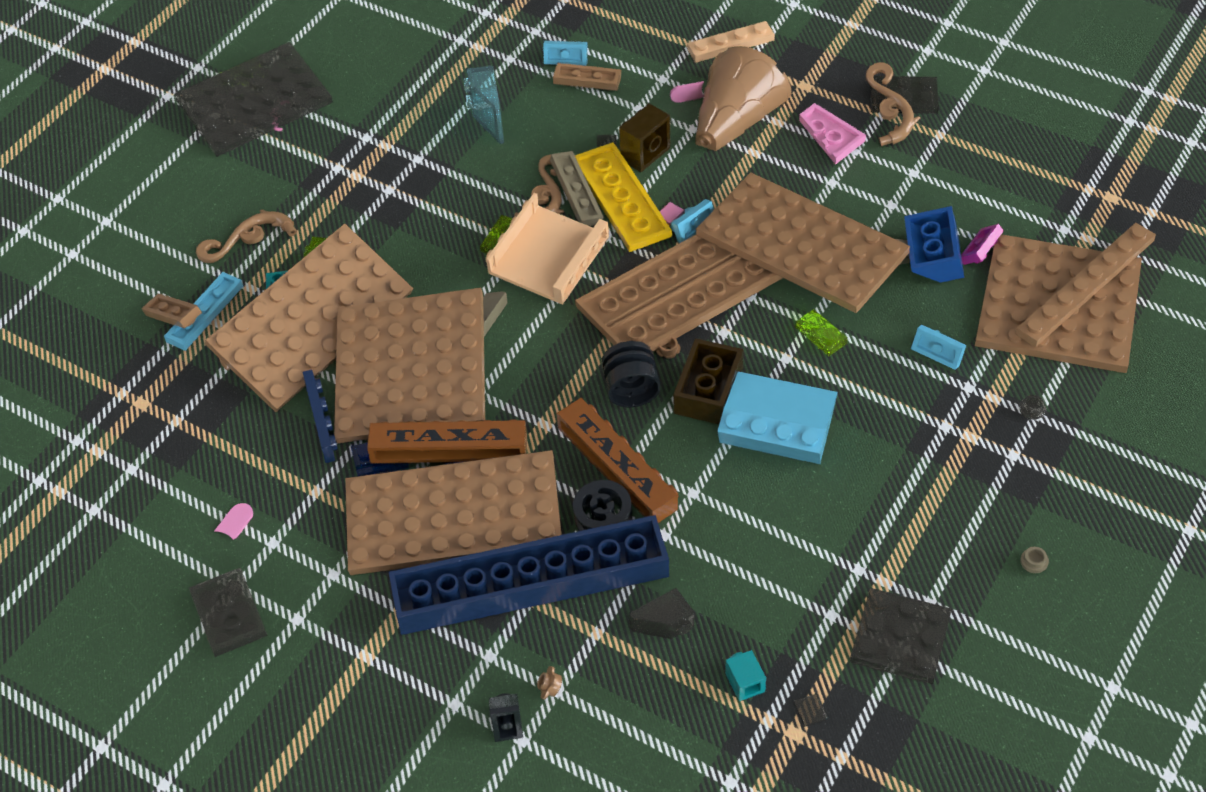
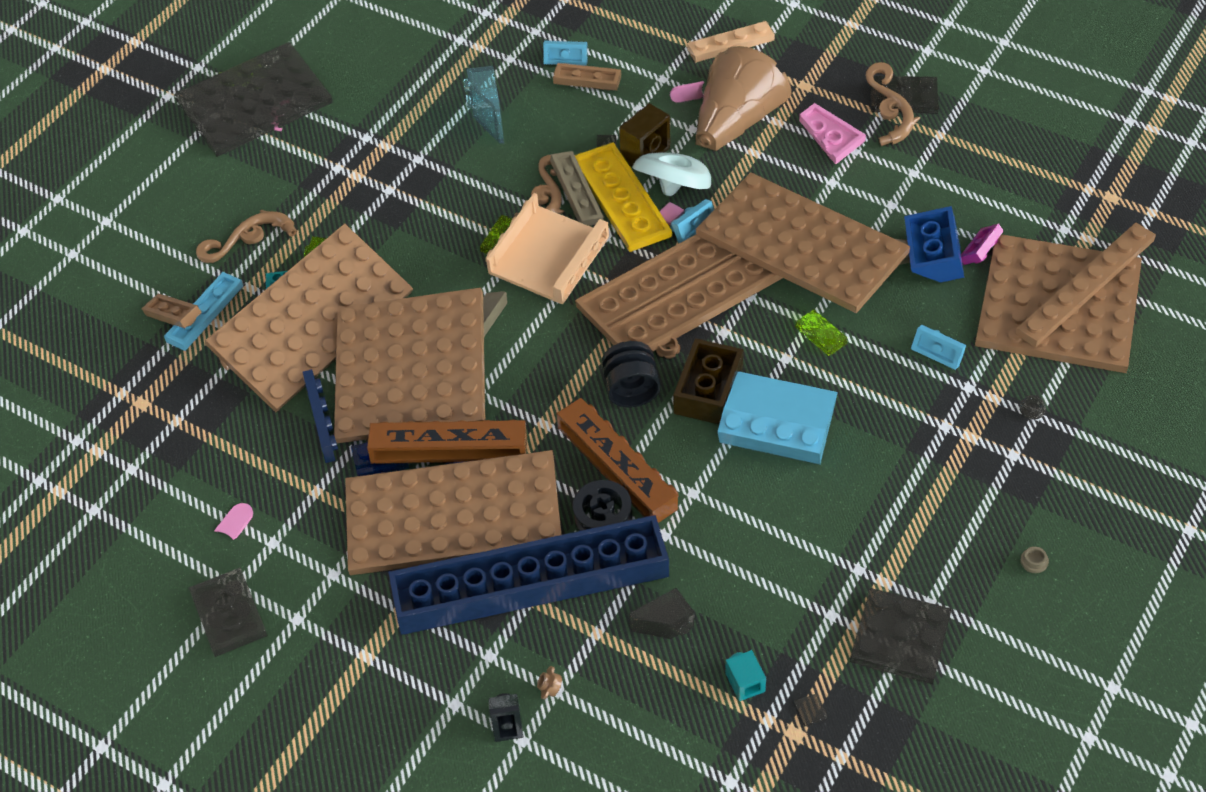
(674, 171): none -> light aqua hat

